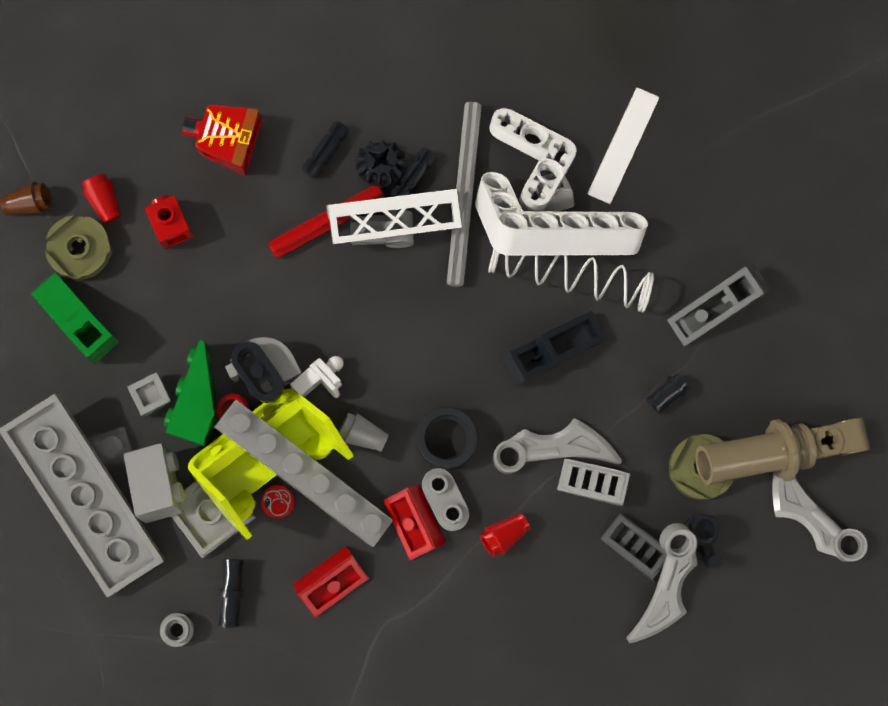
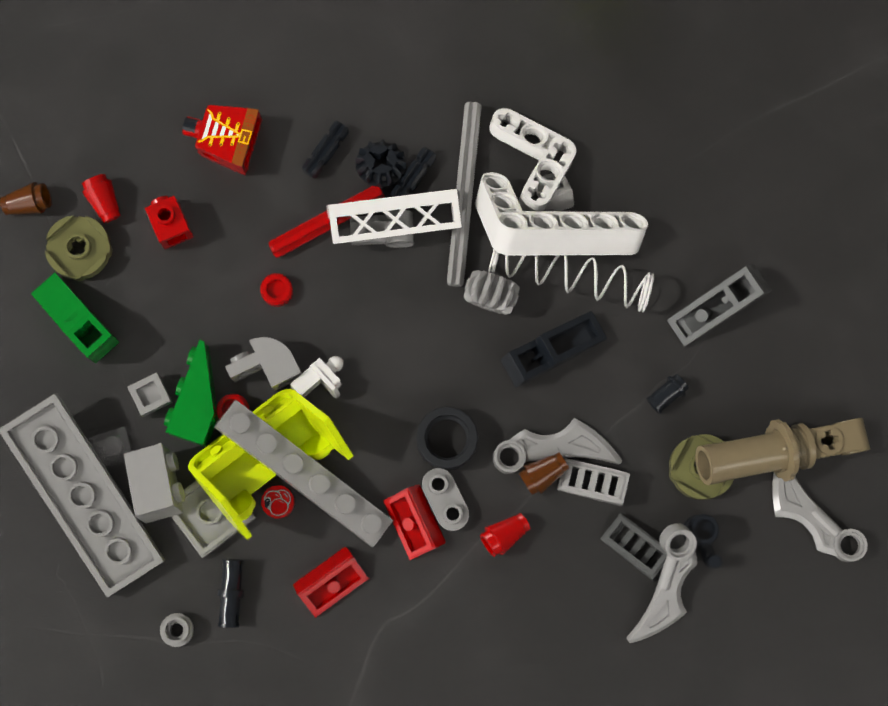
(258, 372): black plate -> none
(276, 290): none -> red tile
(362, 433): light grey cone -> none
(491, 292): none -> light grey gear
(543, 473): none -> reddish brown cone
(623, 145): white sticker -> none

